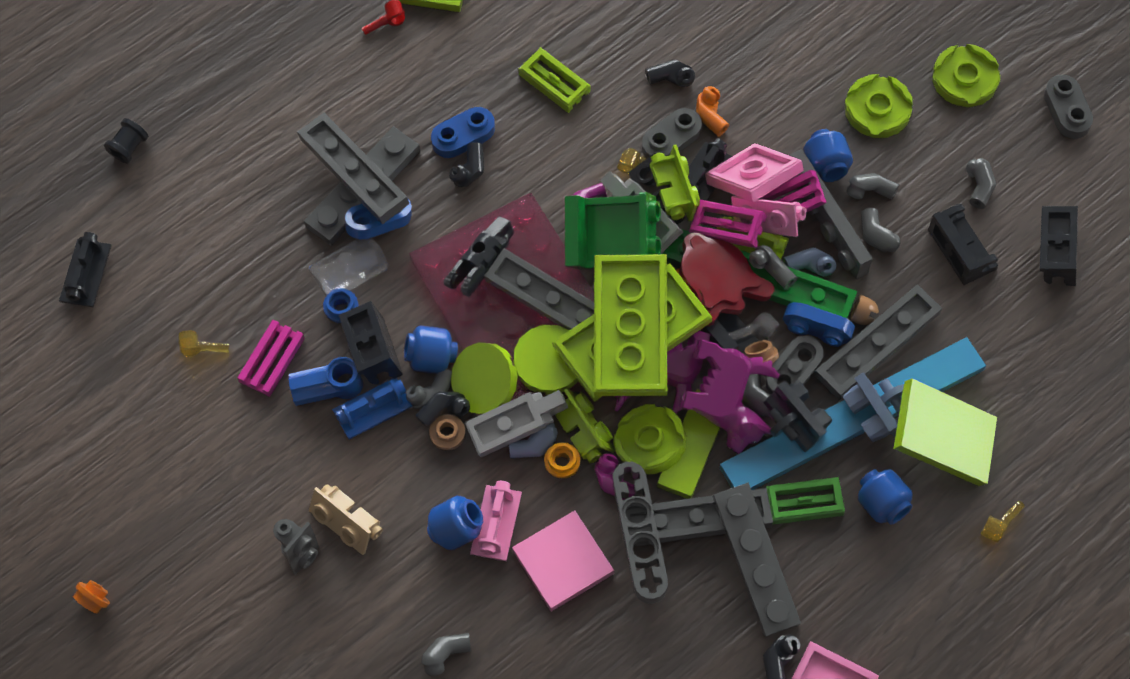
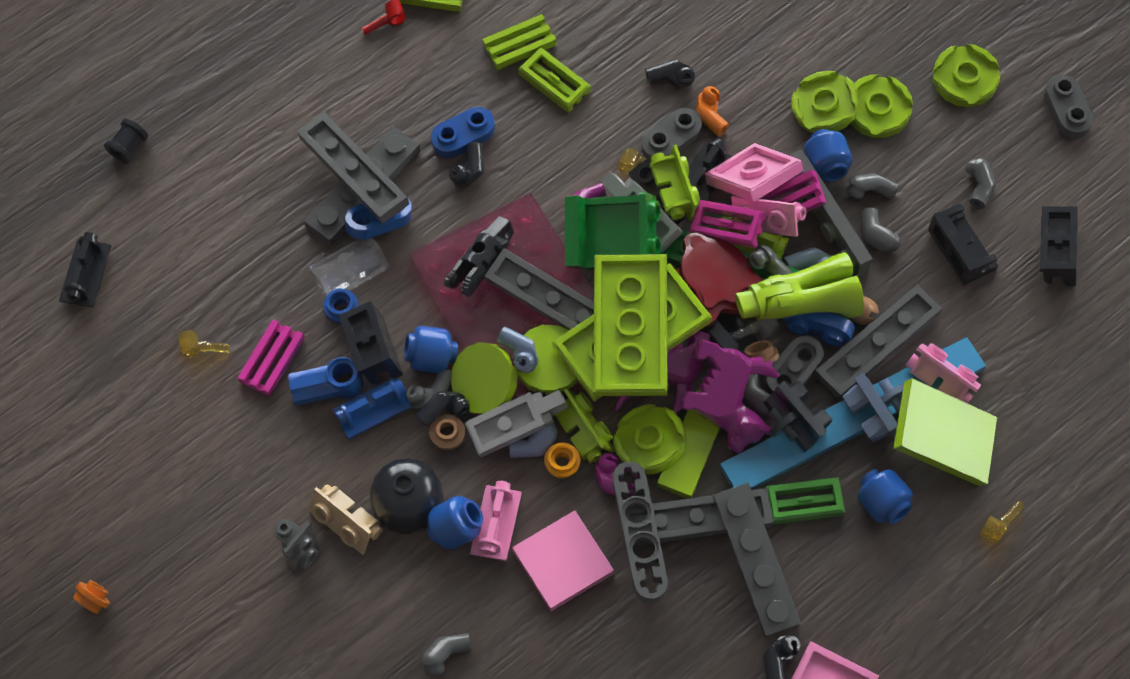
(405, 495): none -> black cylinder
(517, 37): none -> lime tile
(523, 349): none -> sand blue arm
(818, 288): none -> lime piece
(825, 102): none -> lime tile
(934, 364): none -> bright pink hinge

